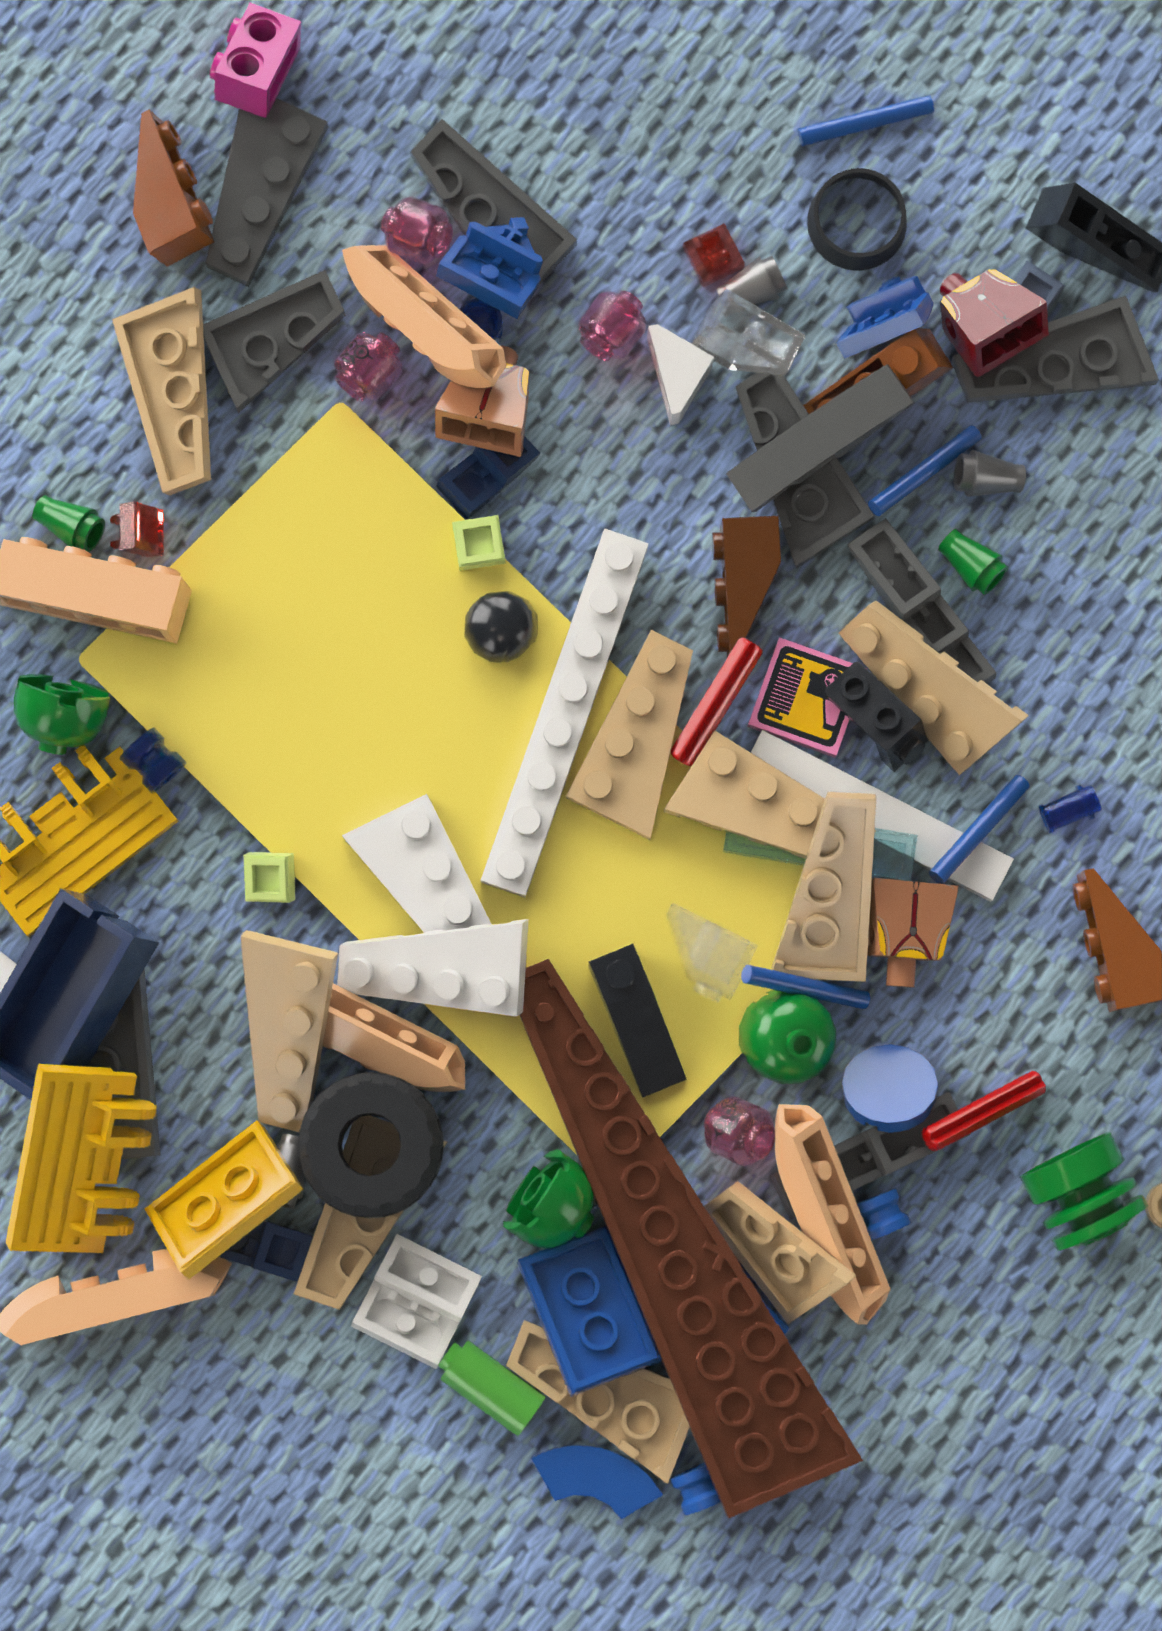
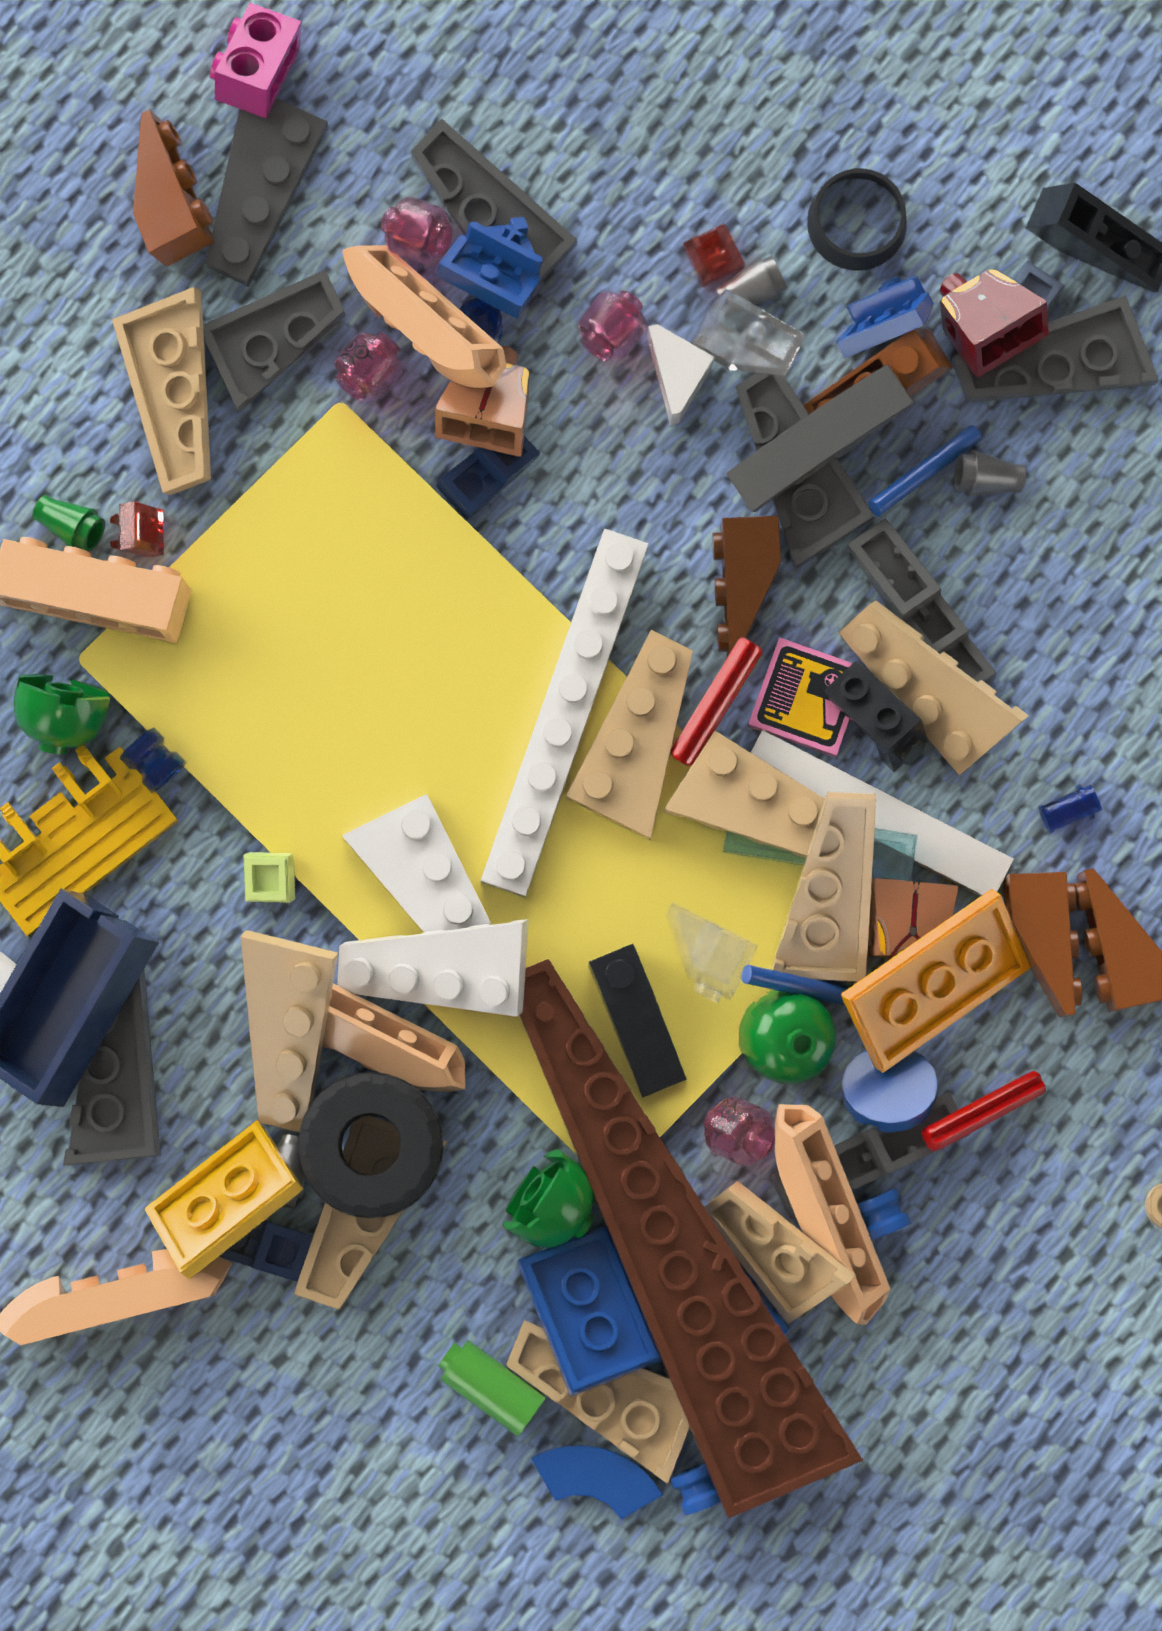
(67, 1152): yellow hinge -> none
(416, 1301): white slope -> none
(478, 542): yellowish green tile -> none
(501, 626): black hair -> none
(866, 120): blue bar -> none
(936, 980): none -> light orange tile
(974, 562): green cone -> none
(979, 829): blue bar -> none
(1040, 914): none -> dark orange slope
(1084, 1192): green wheel -> none

